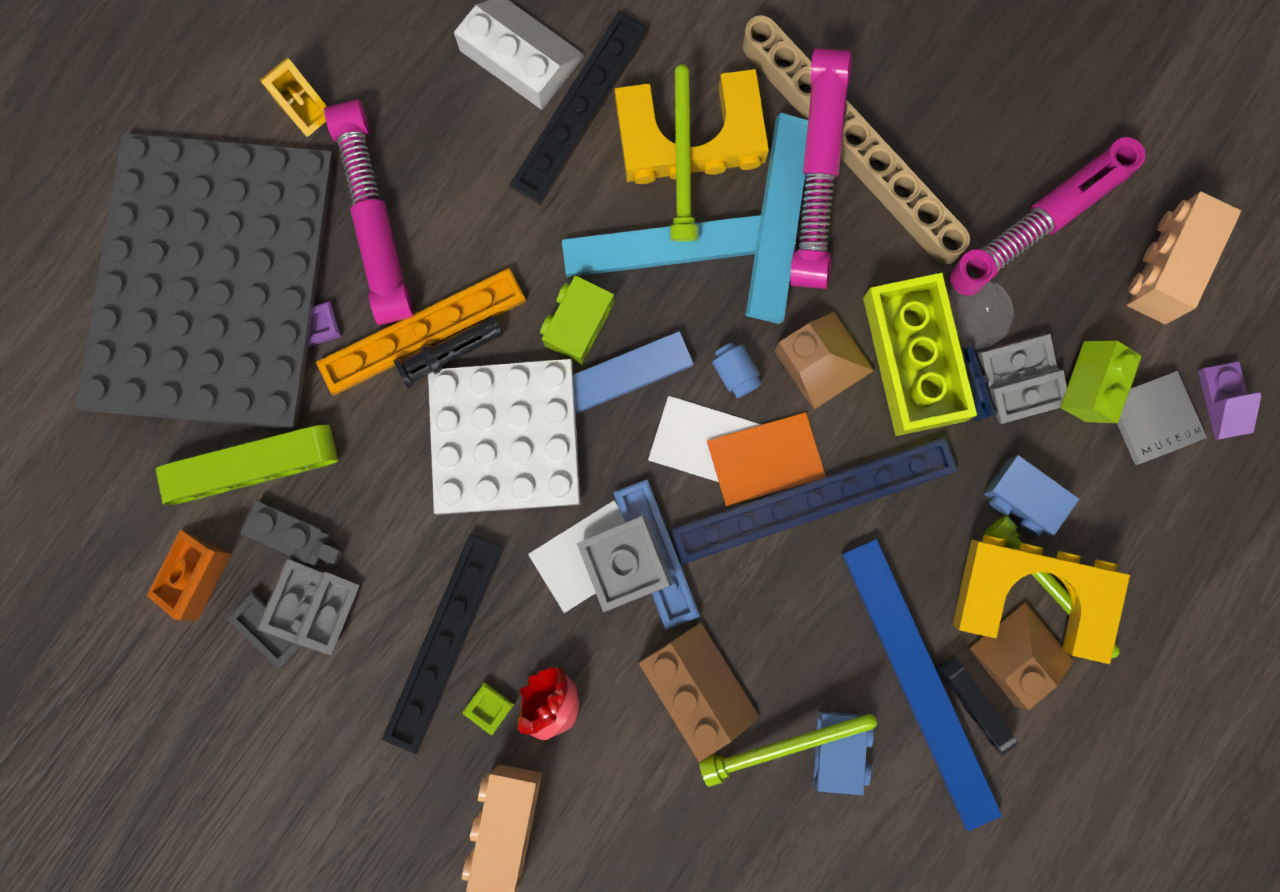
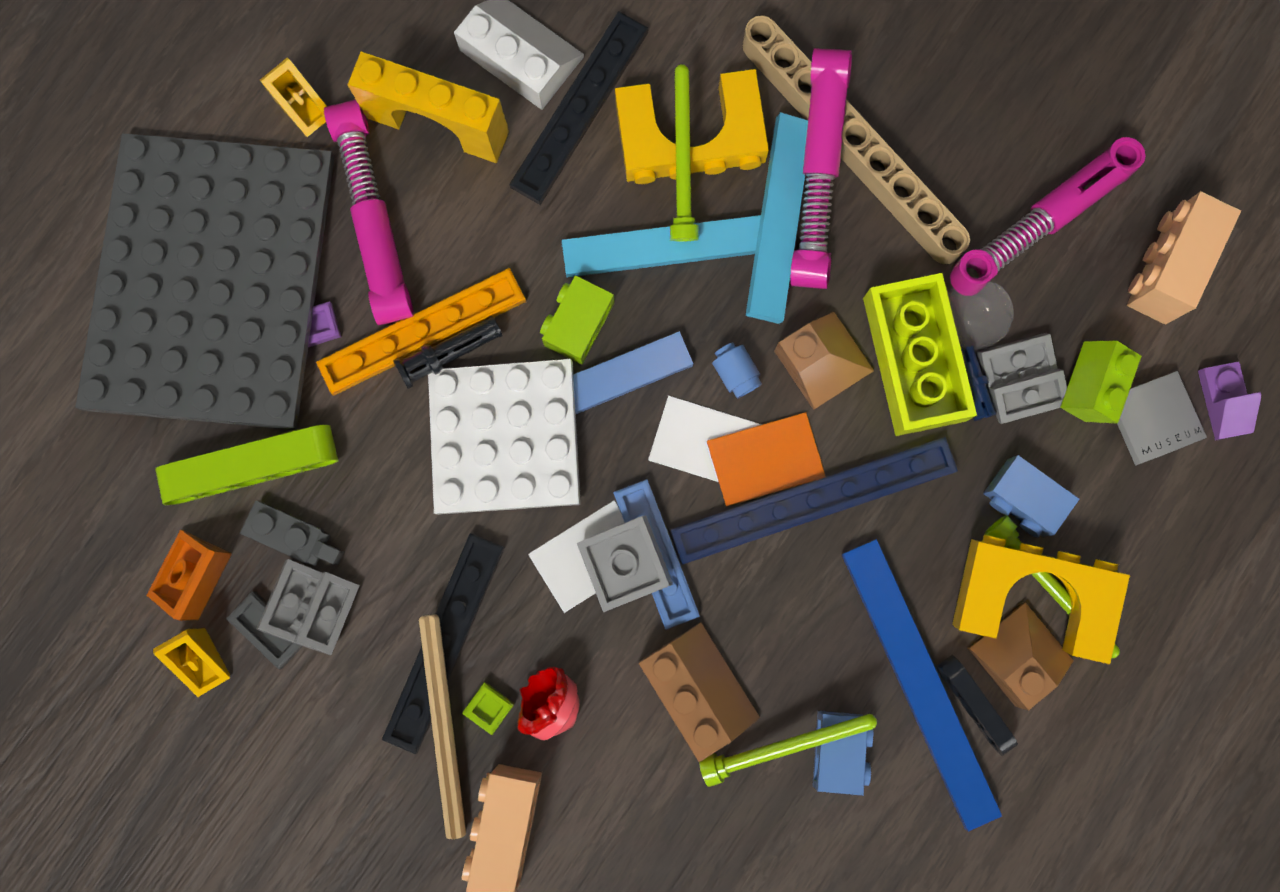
(193, 660): none -> yellow slope
(390, 90): none -> yellow arch
(442, 726): none -> tan axle

